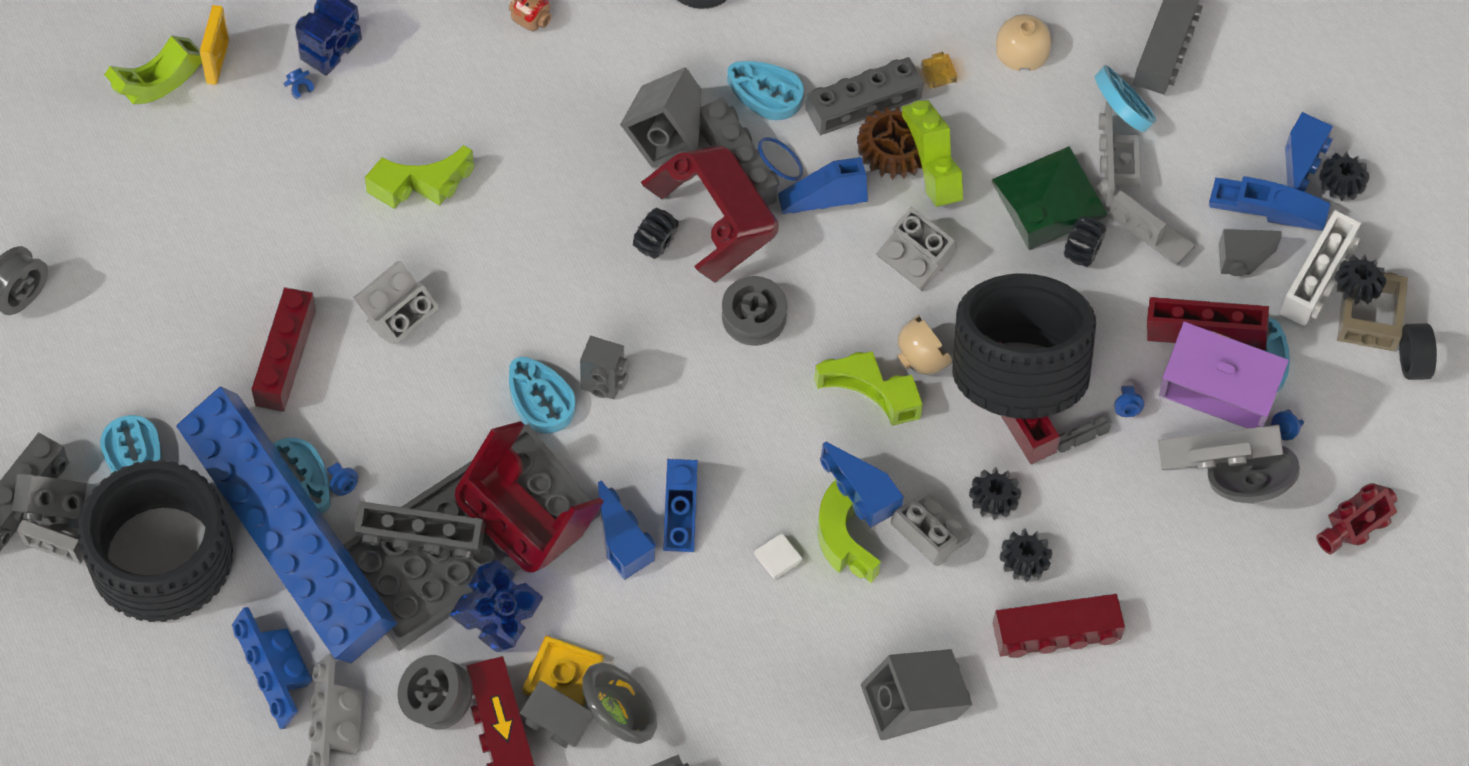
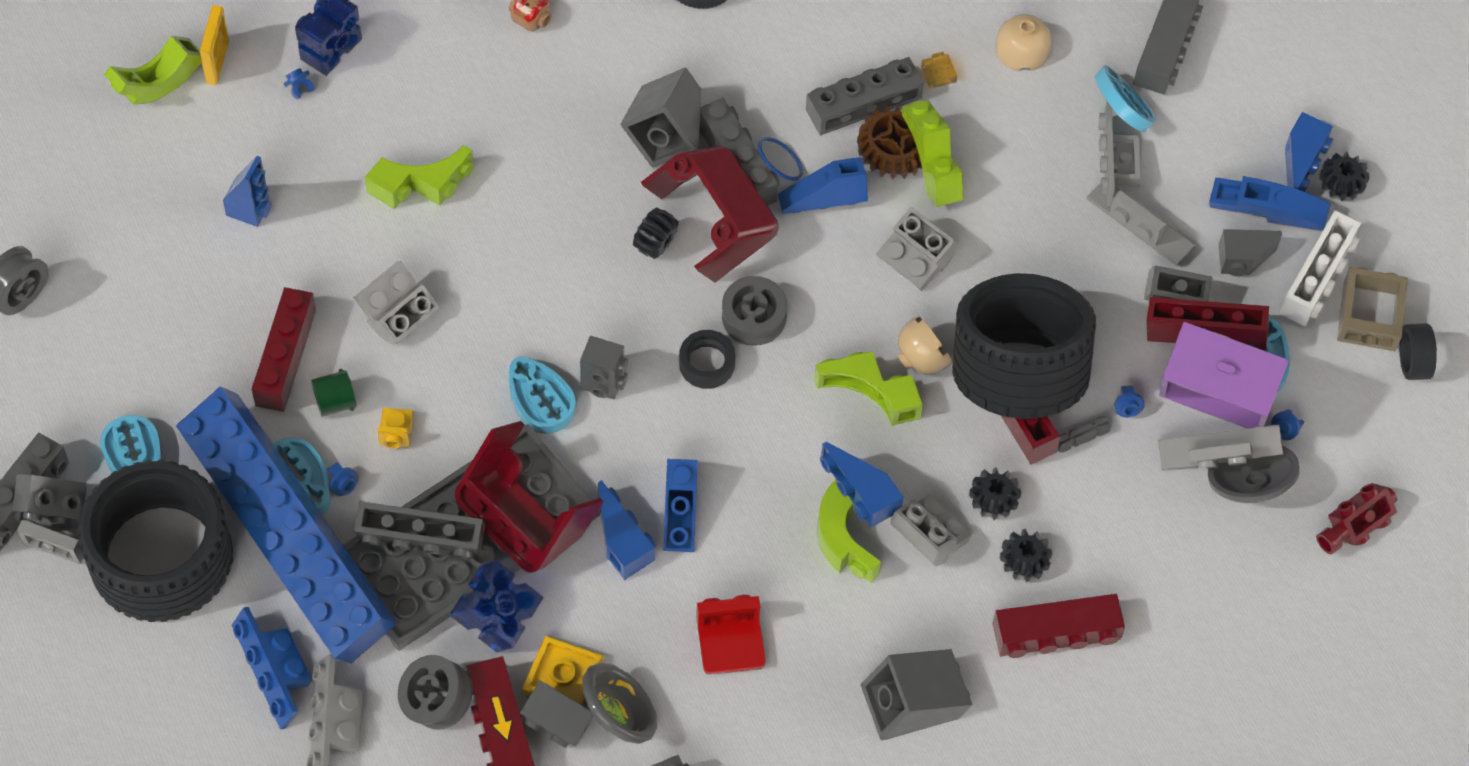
(248, 195): none -> blue slope
(334, 393): none -> dark green piece
(395, 428): none -> yellow bracket
(707, 379): none -> black tyre
(730, 634): none -> red bracket
(761, 102): medium azure piece -> none
(778, 556): white piece -> none
(1048, 197): dark green slope -> none
(1084, 241): black gear -> none
(1177, 284): none -> dark grey brick
(1360, 279): black gear -> none

